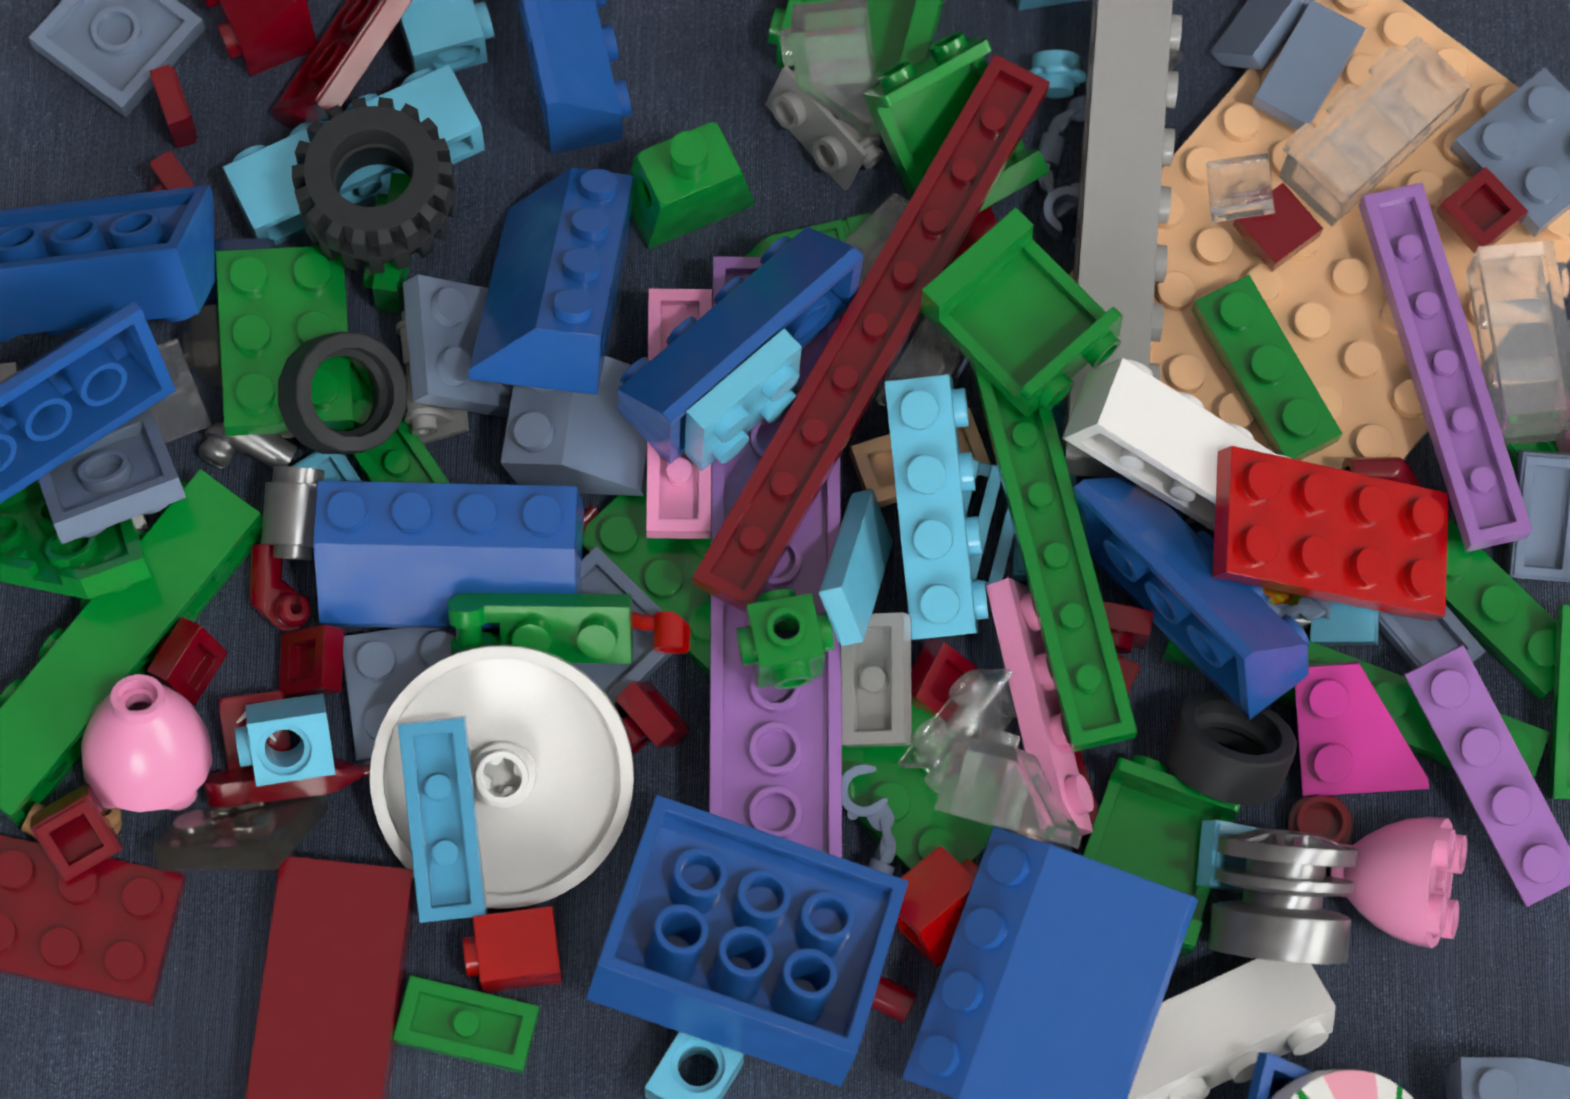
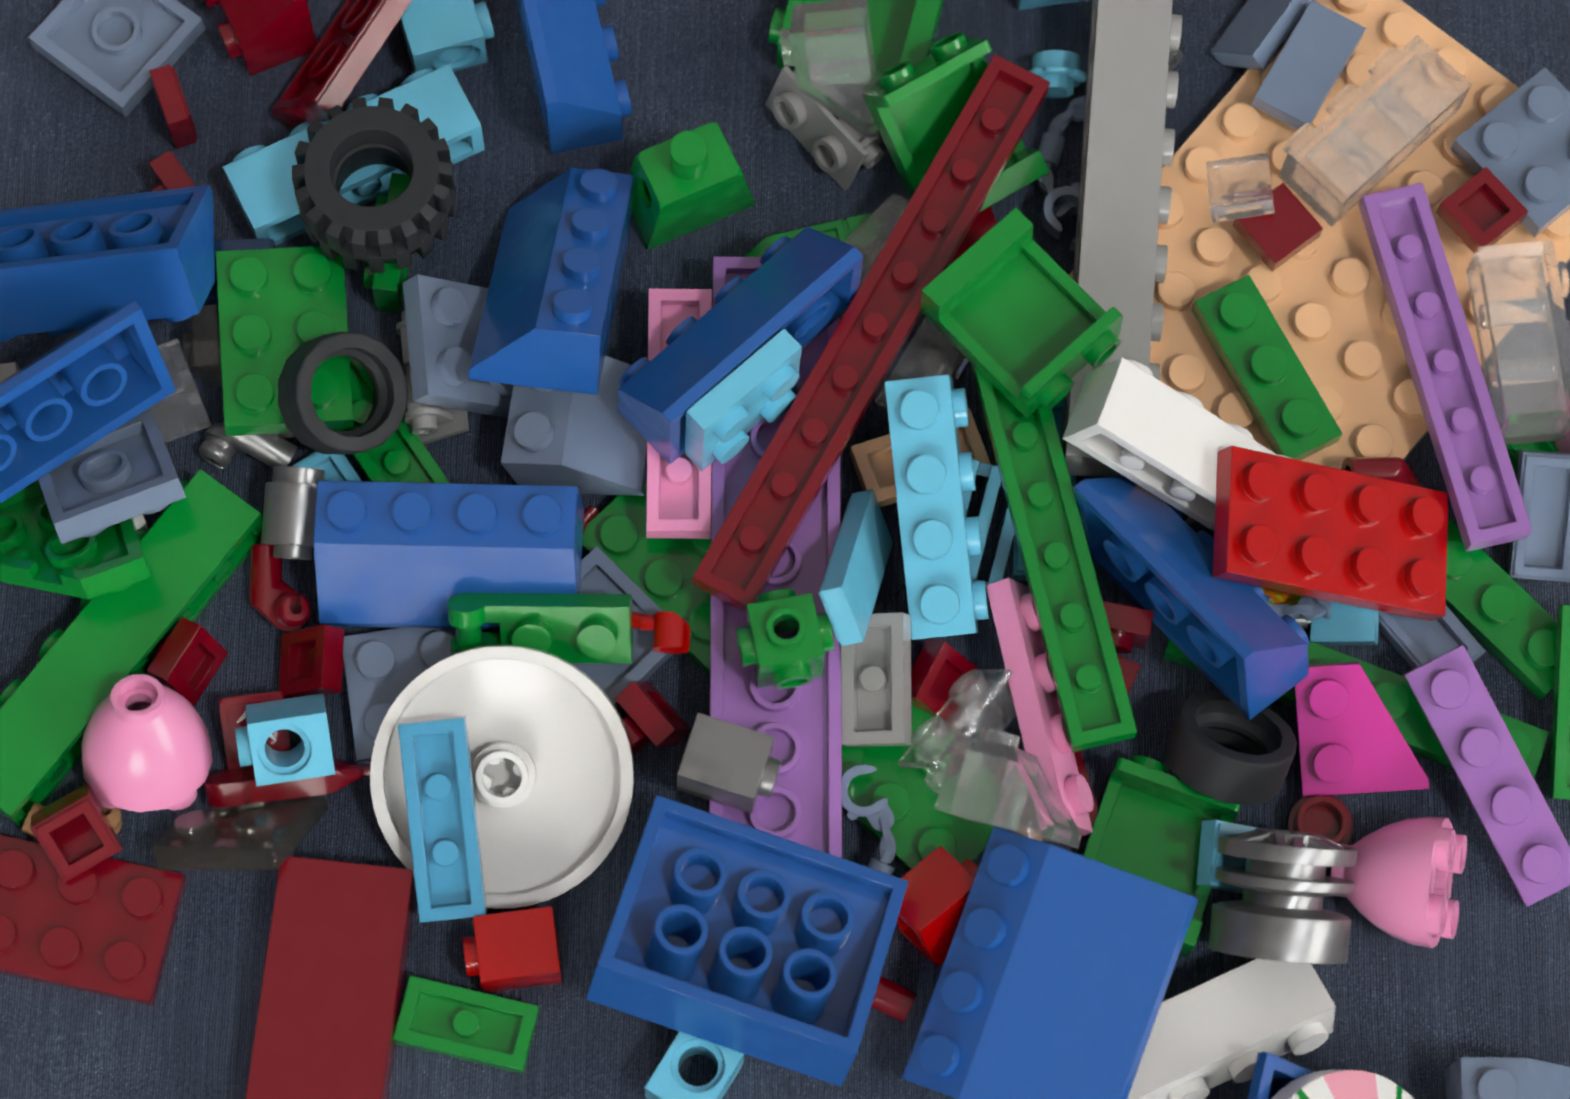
(728, 764): none -> flat silver brick

